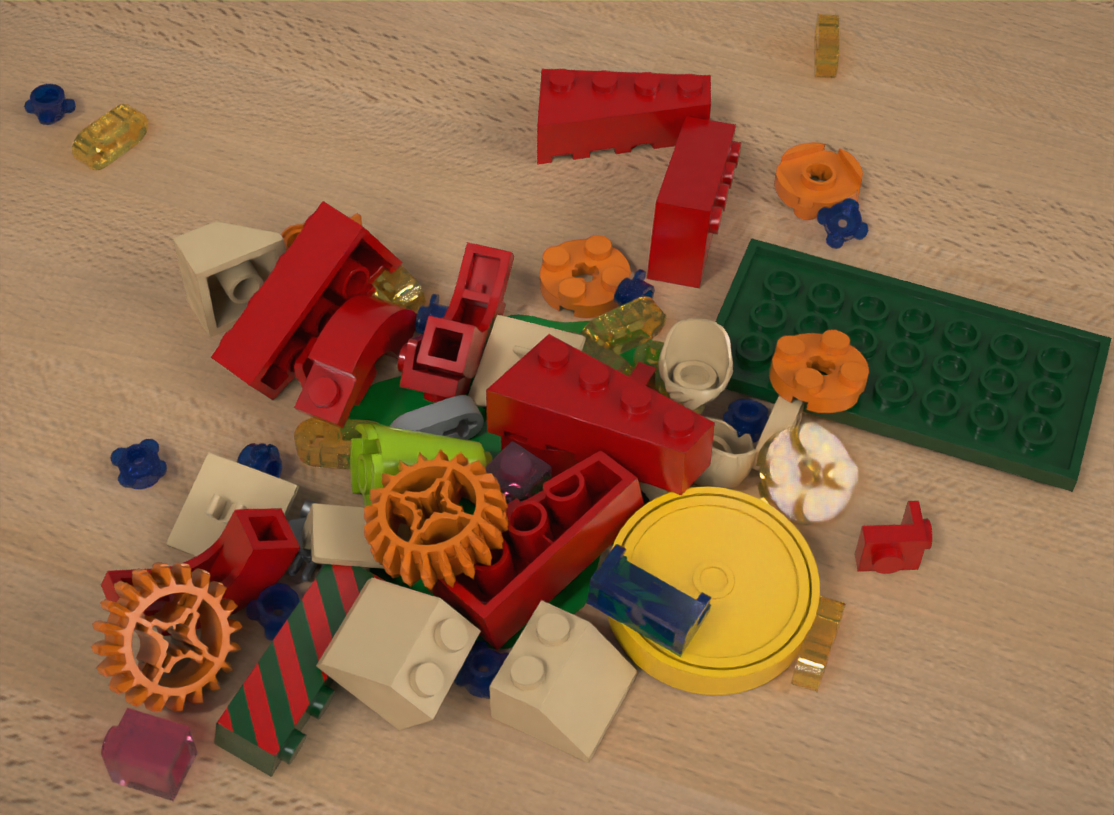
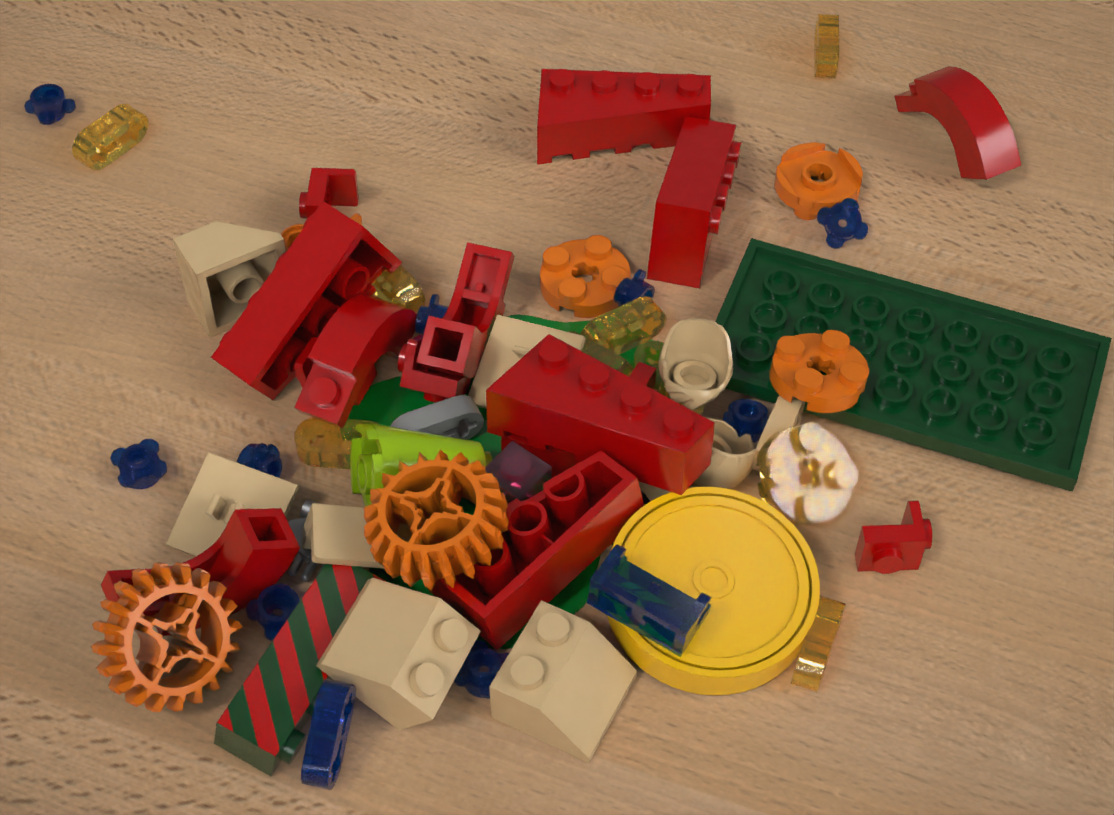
(149, 753): clear pink brick -> none
(328, 734): none -> clear blue beam
(329, 185): none -> red bracket
(970, 117): none -> red arch

